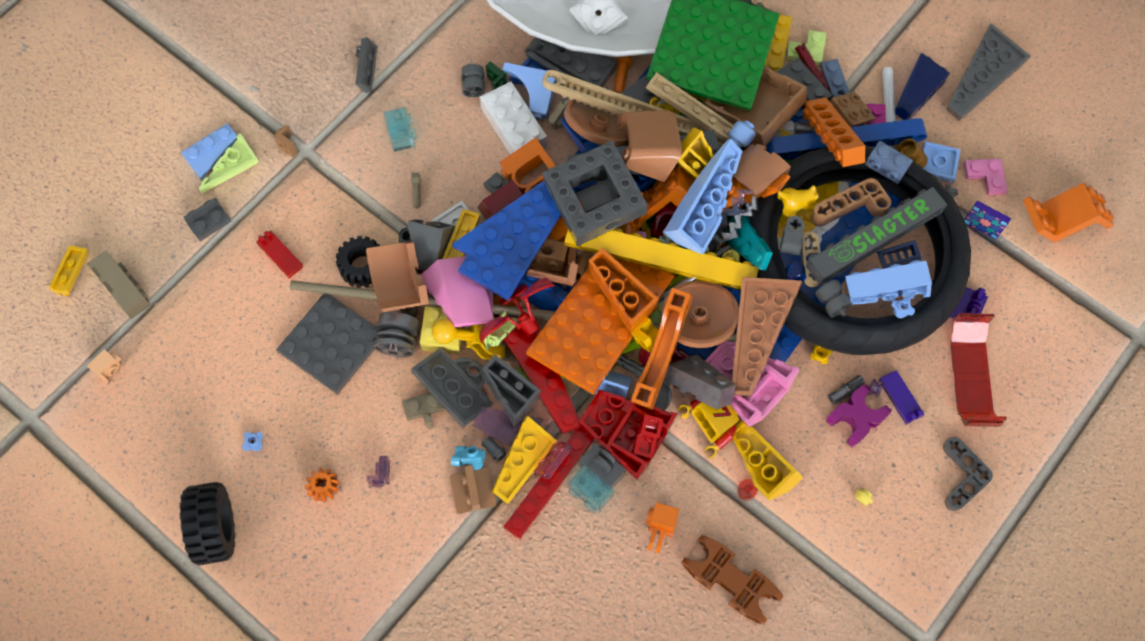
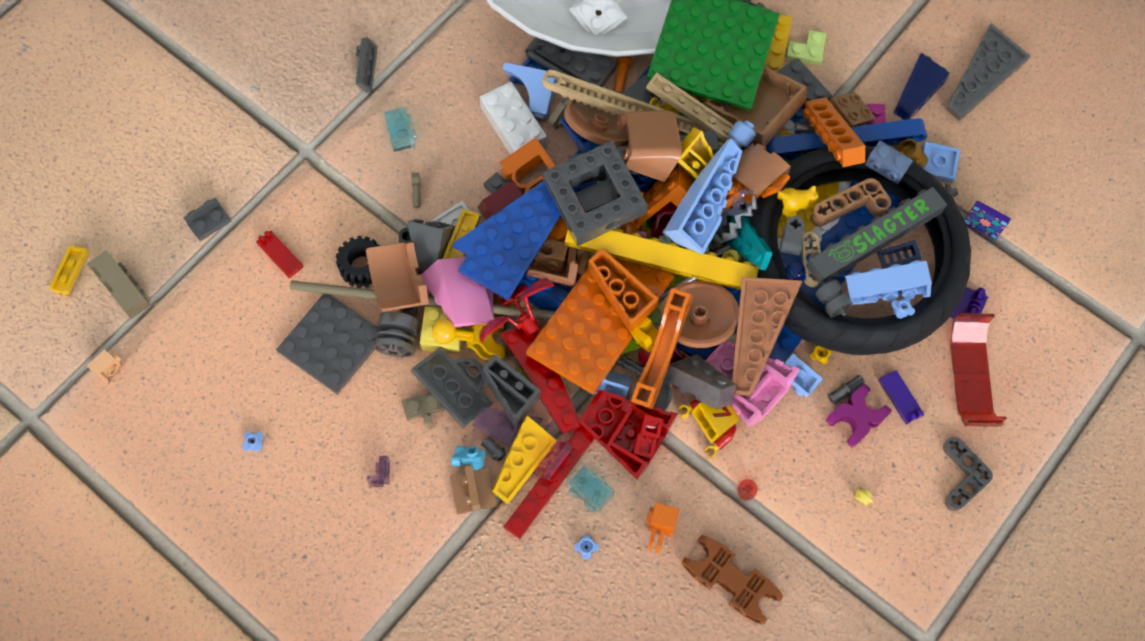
(207, 151): light blue wing -> none
(207, 523): black tyre -> none
(233, 162): yellowish green wing -> none
(282, 140): medium nougat bracket -> none
(328, 479): orange gear -> none
(473, 82): dark grey wheel -> none
(495, 75): dark green bracket -> none
(498, 335): yellowish green hinge -> none
(592, 547): none -> light blue plate
(603, 465): dark grey brick -> none
(768, 469): yellow wedge -> none
(806, 379): none -> light blue bracket
(808, 61): dark red pin -> none
(834, 77): sand blue plate -> none
(875, 387): clear purple bush -> none
(888, 93): white axle -> none
(991, 171): bright pink plate -> none
(1069, 212): orange bracket -> none

